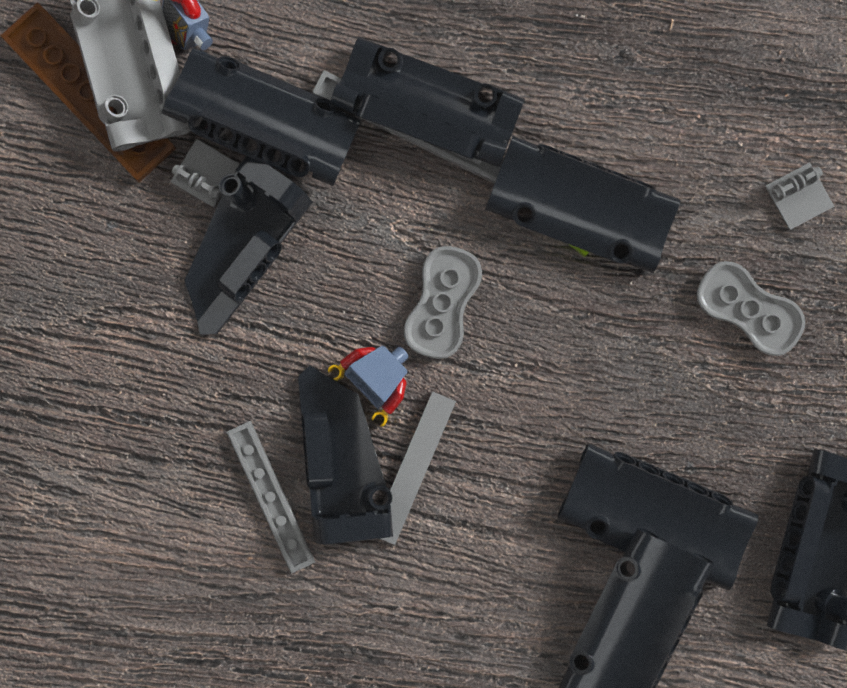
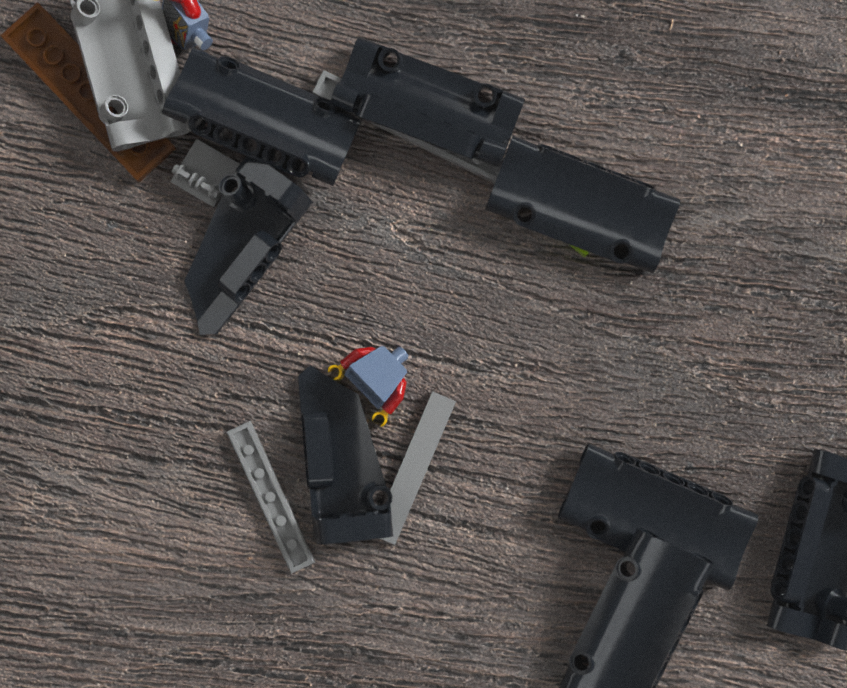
(437, 320): light grey plate -> none
(767, 319): light grey plate -> none
(800, 195): light grey hinge -> none

